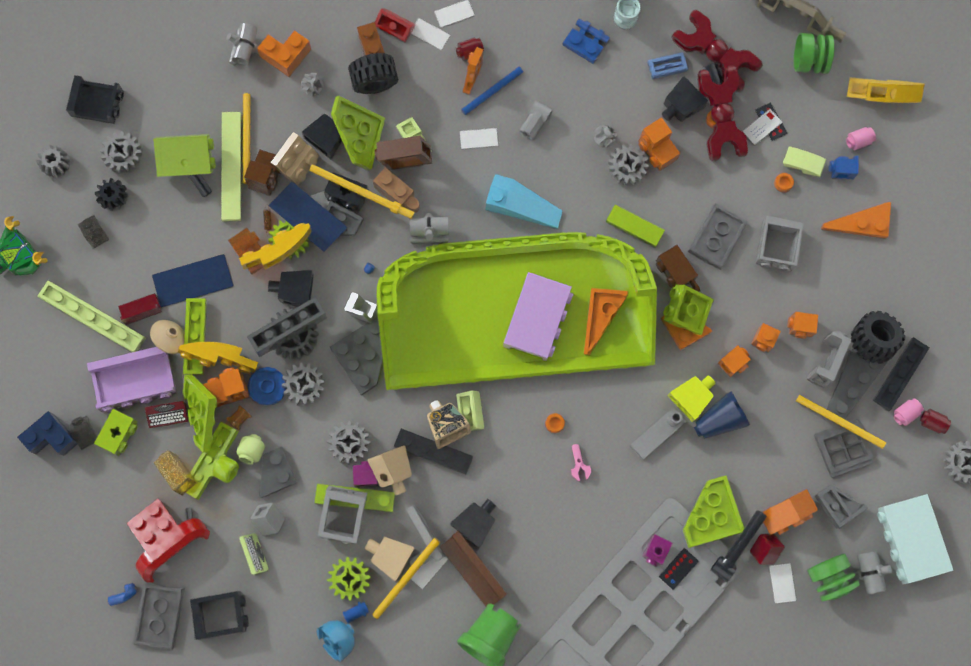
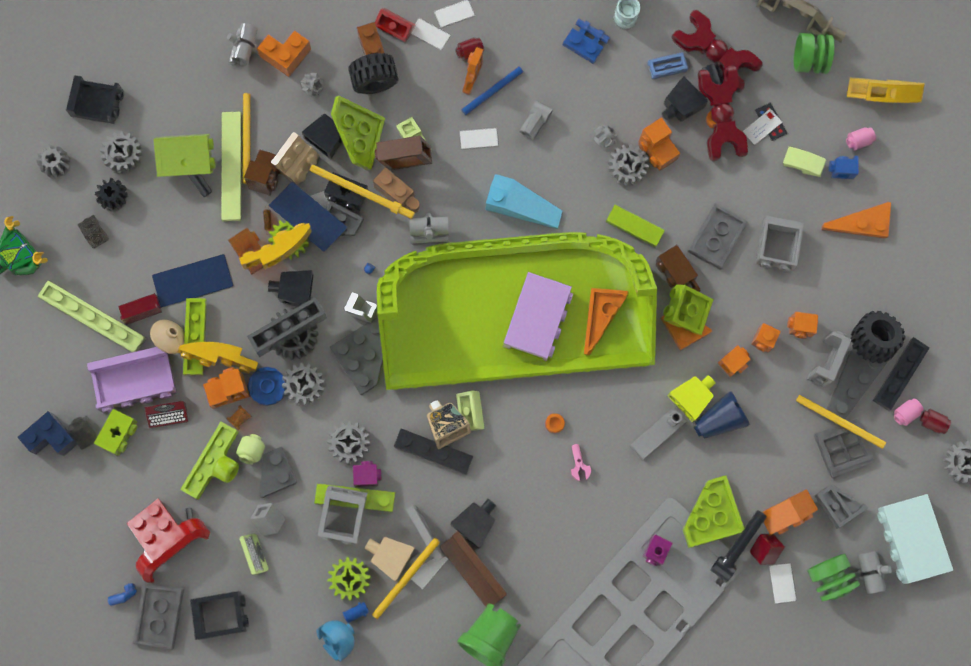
(175, 472): clear yellow brick -> none
(201, 411): lime plate -> none
(391, 468): tan torso -> none
(678, 568): black sticker -> none
(784, 182): orange tile -> none

